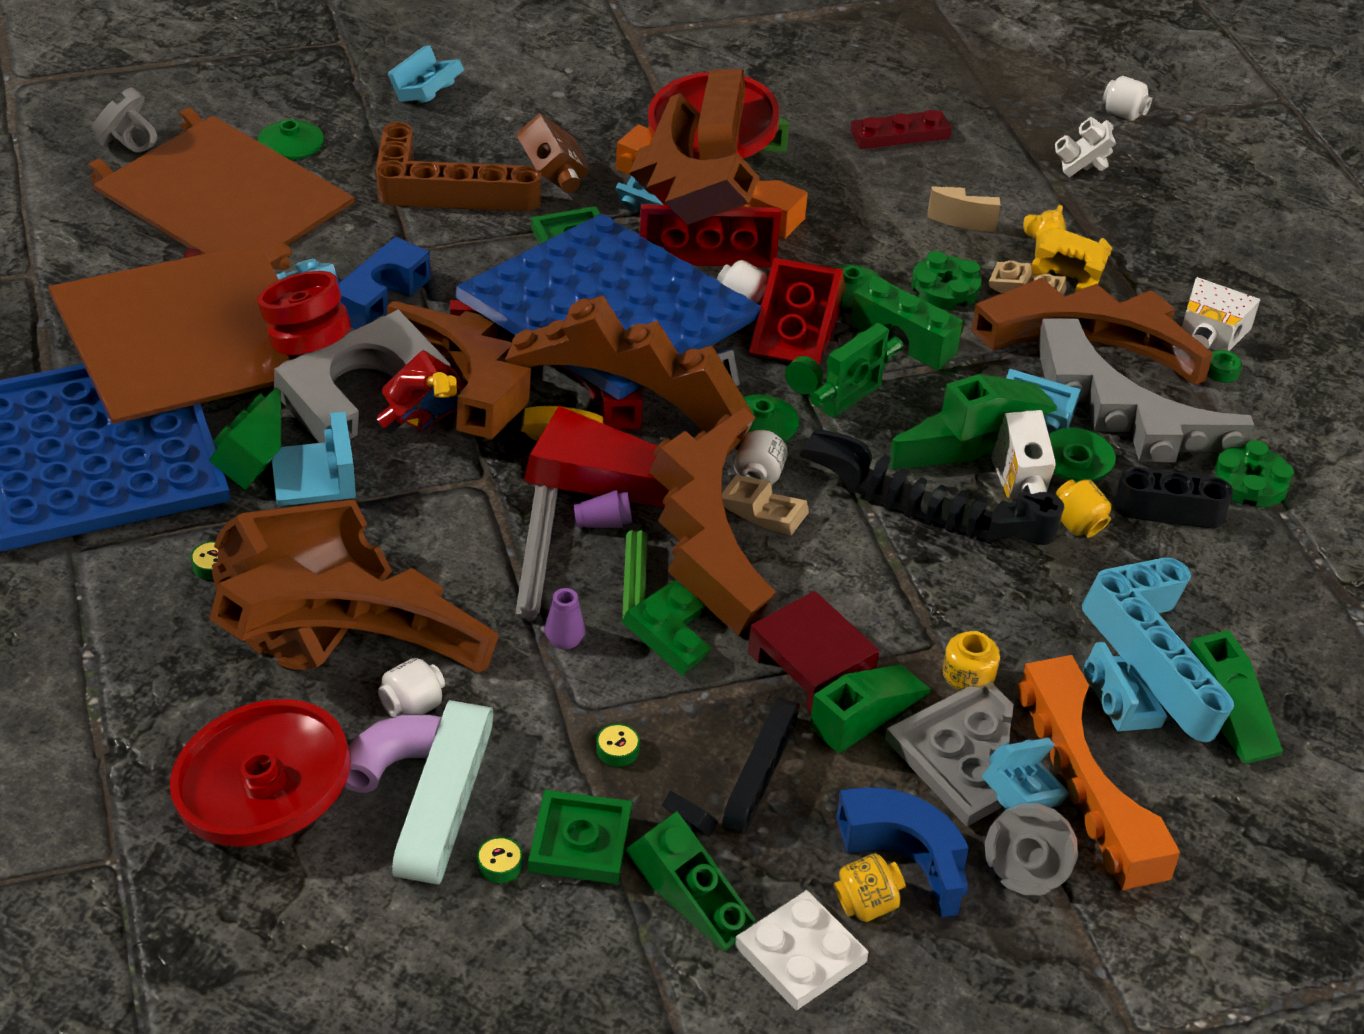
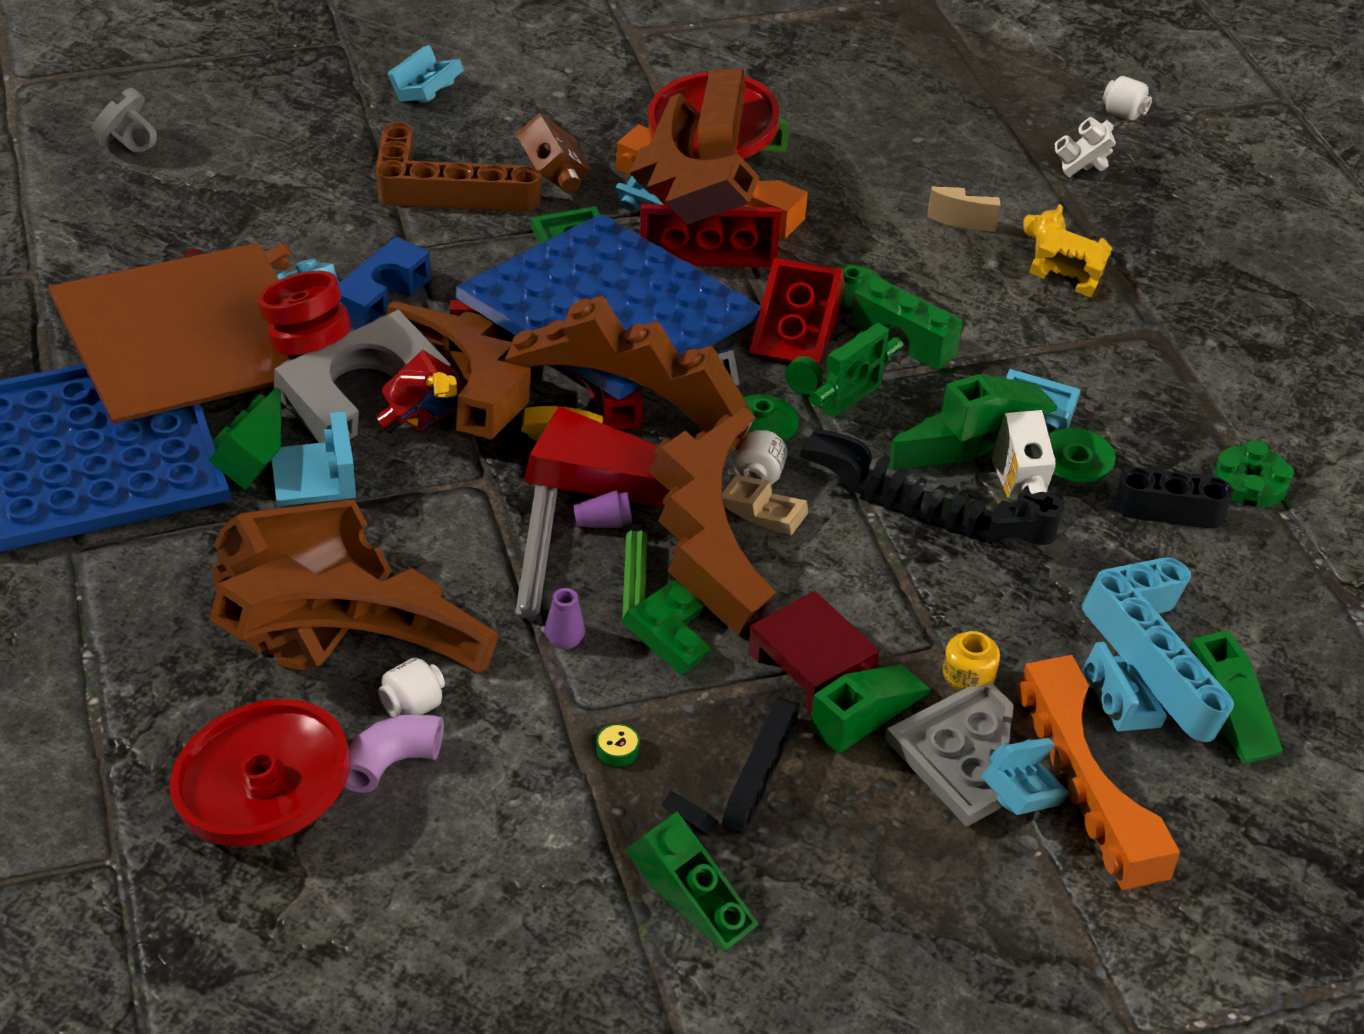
(202, 559): tile -> none
(220, 189): dark orange flag -> none
(292, 138): green dish -> none
(443, 793): light aqua beam -> none
(499, 859): tile -> none
(580, 836): green plate -> none
(745, 280): white head -> none
(801, 949): white plate -> none
(869, 887): yellow head -> none
(900, 129): dark red plate -> none
(912, 827): blue arch -> none
(962, 279): green plate -> none
(1013, 274): tan slope -> none
(1031, 848): light grey tile -> none
(1084, 508): yellow head -> none
(1119, 405): light grey arch -> none
(1137, 324): dark orange arch -> none
(1219, 315): white torso -> none
(1224, 366): green tile -> none

